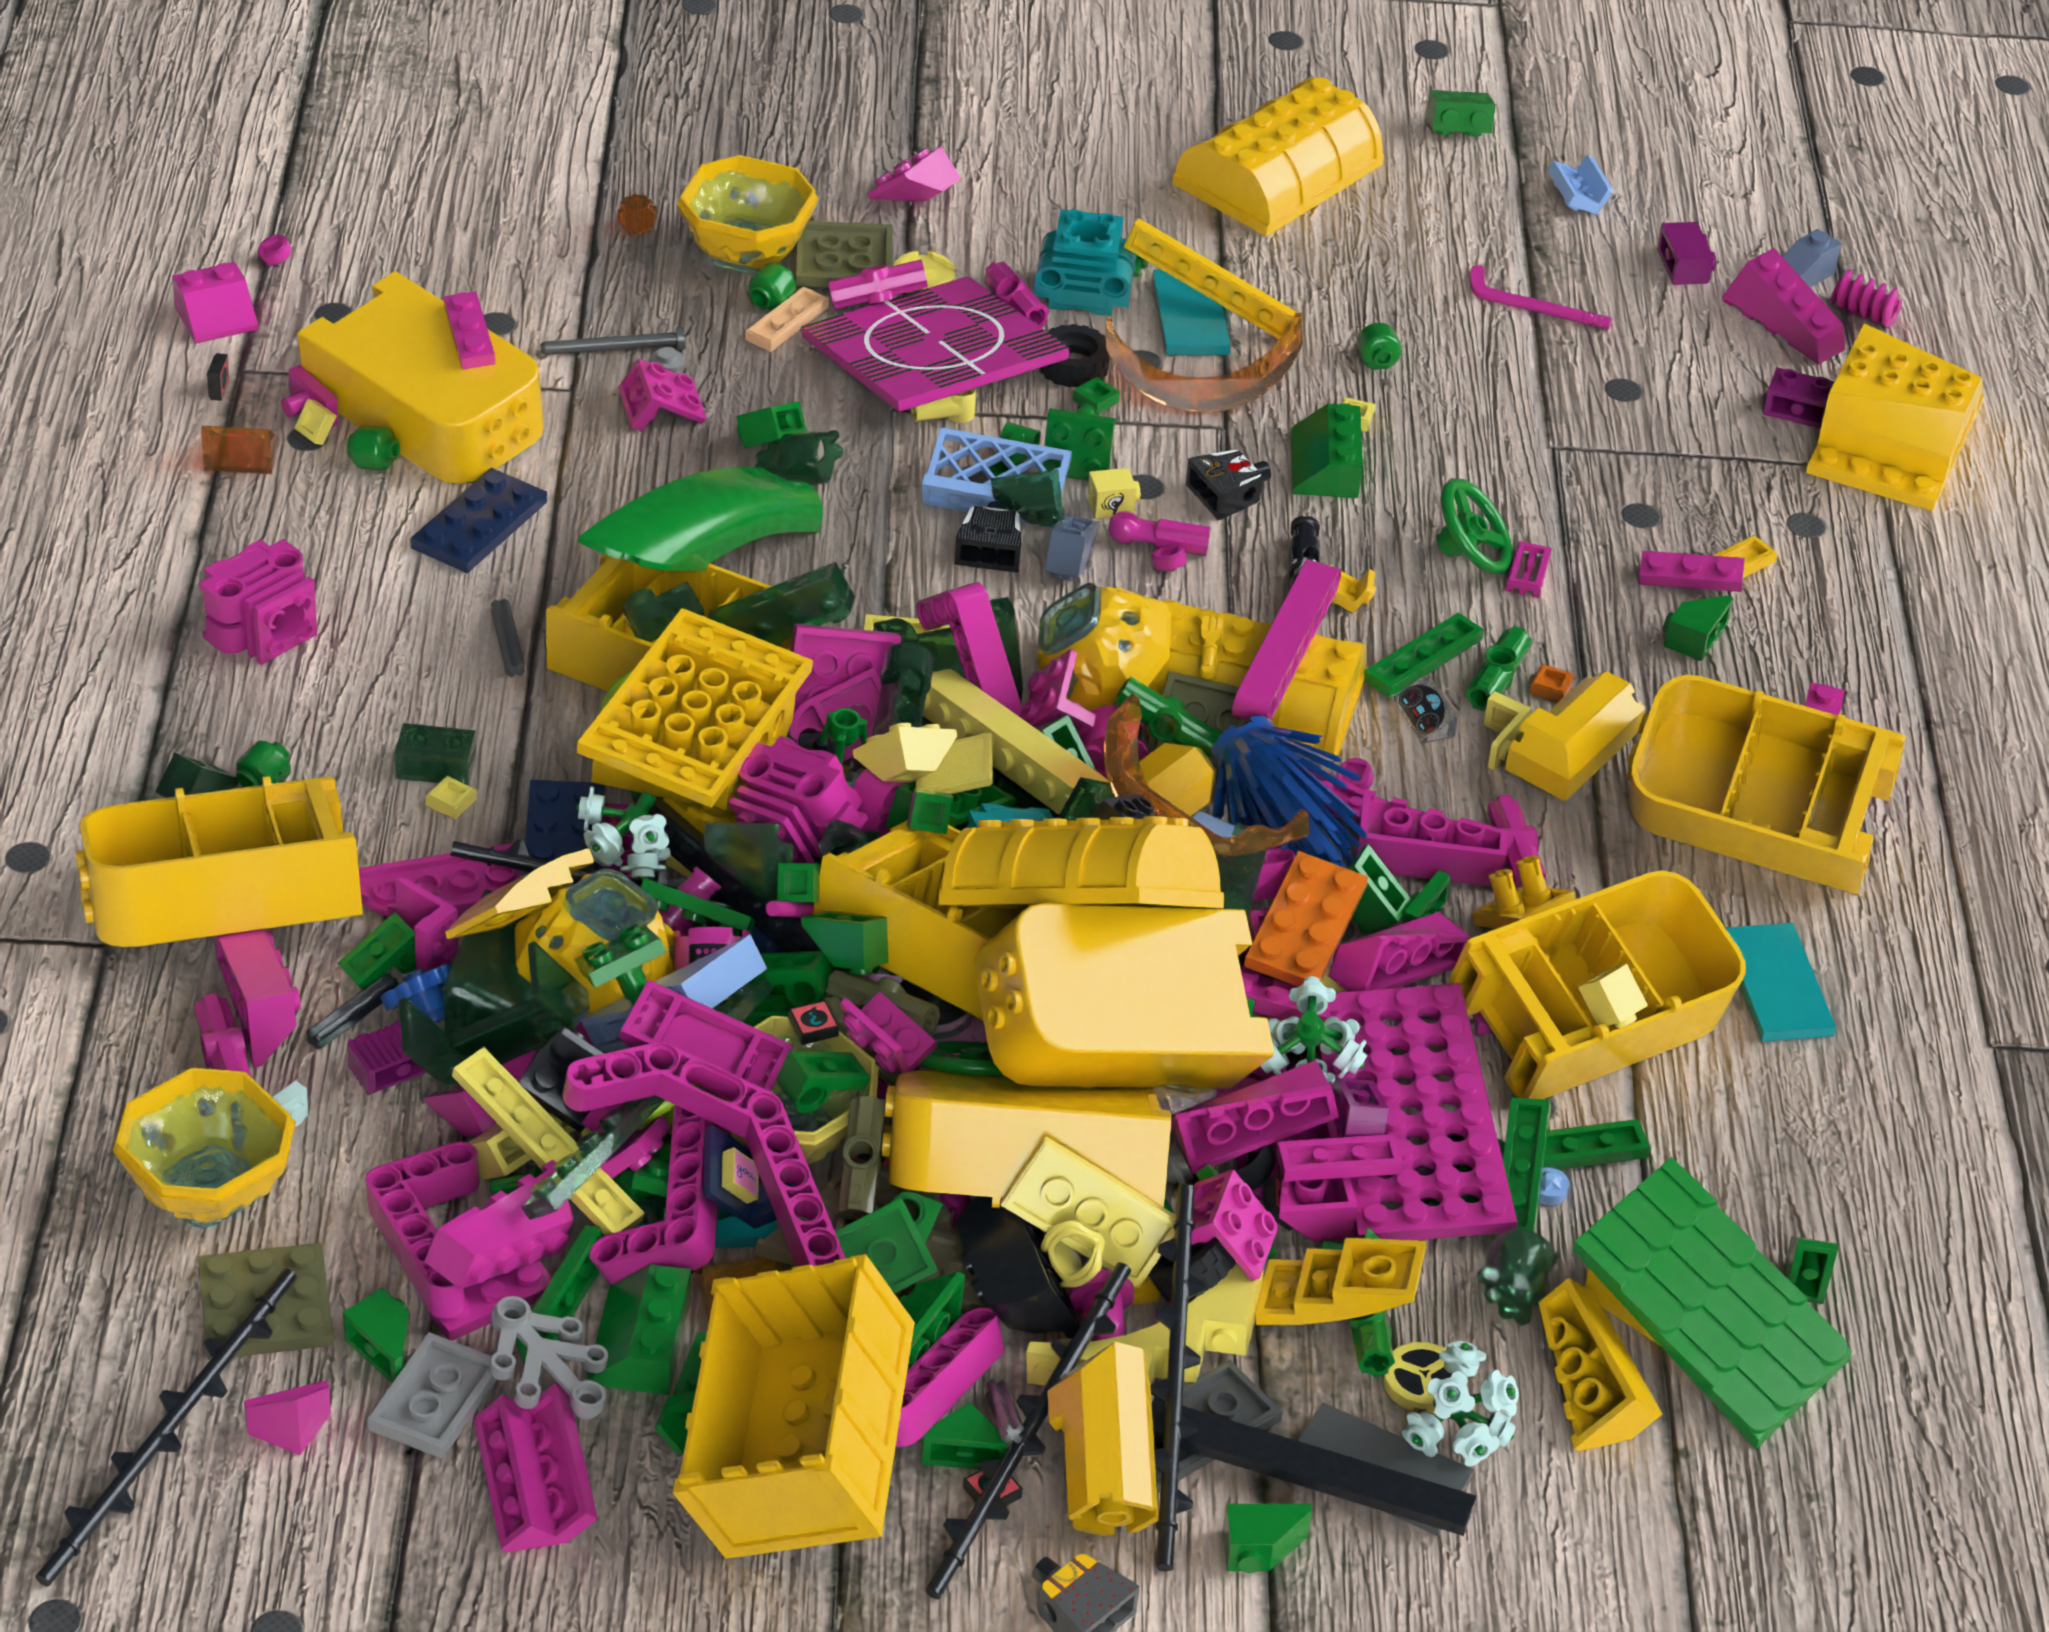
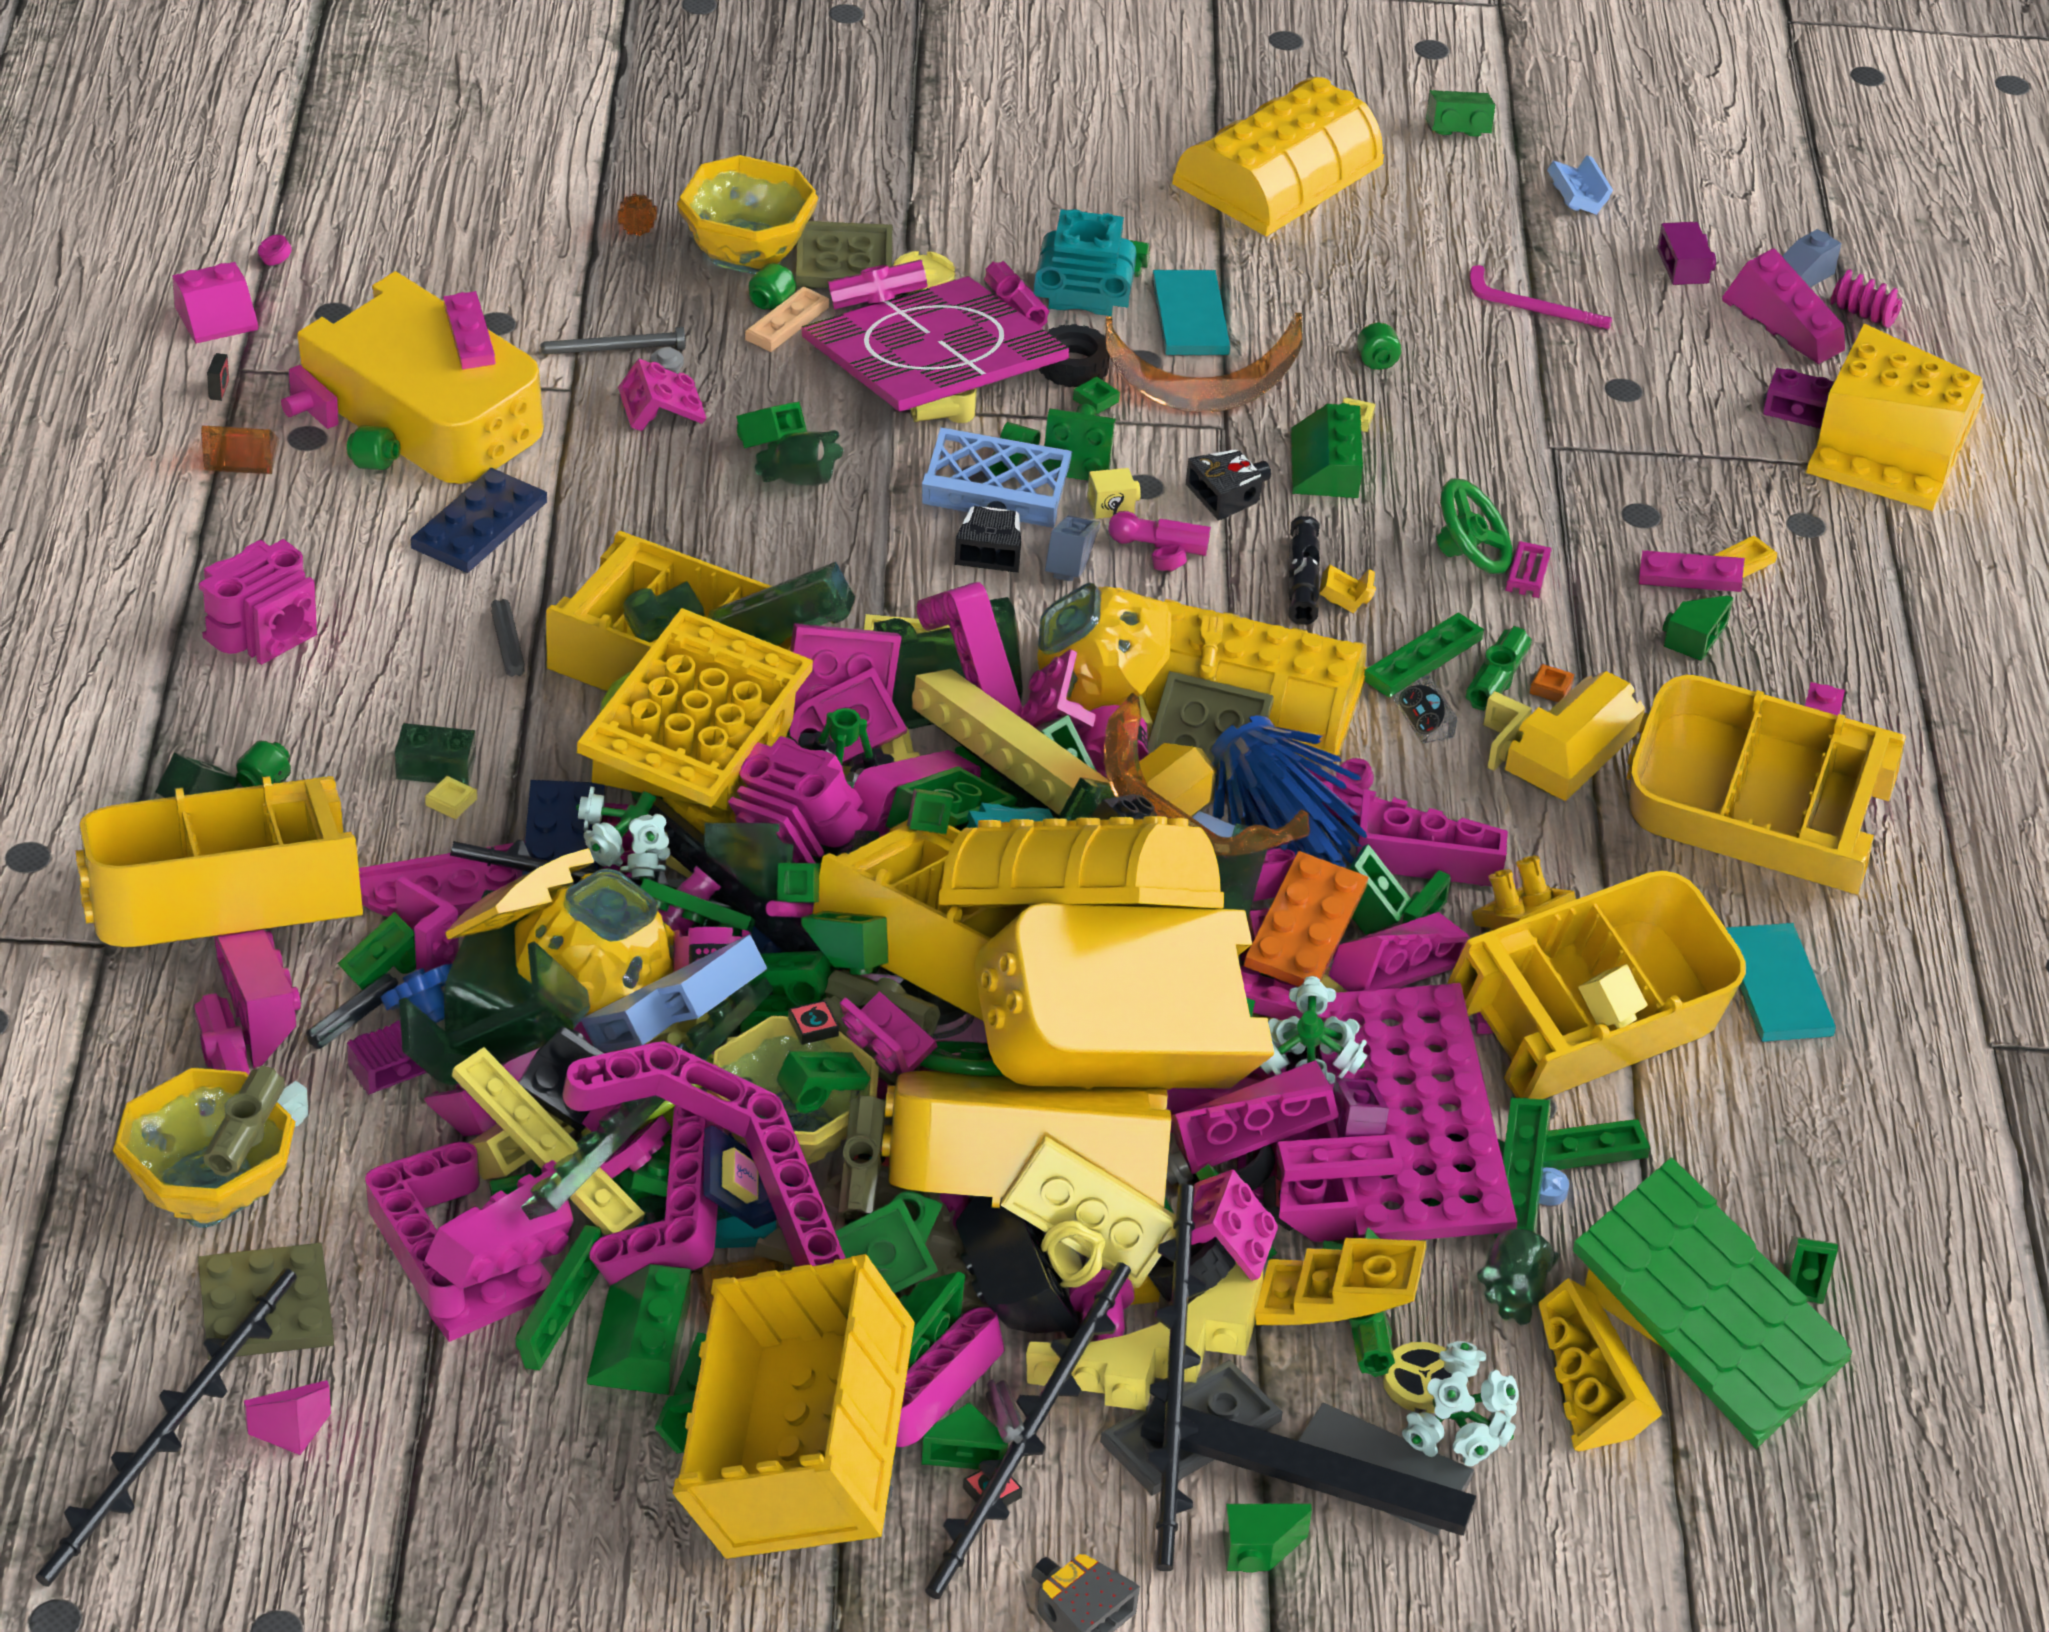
(244, 1121): none -> olive piece
(315, 421): light yellow tile -> none
(379, 1332): green slope -> none
(433, 1396): light grey plate -> none
(535, 1471): dark pink slope -> none
(546, 1353): light grey plant -> none
(622, 960): green plate -> none
(704, 518): green slope -> none
(706, 1033): dark pink slope -> none
(839, 834): clear green piece -> none
(904, 688): beam -> none
(905, 751): light yellow slope -> none
(917, 180): dark pink slope -> none
(963, 767): light yellow window -> none
(1032, 495): clear green slope -> none
(1107, 1441): yellow brick -> none
(1182, 1097): clear slope -> none
(1184, 729): green piece -> none
(1209, 278): yellow tile -> none
(1287, 641): dark pink beam -> none
(1521, 839): dark pink piece -> none

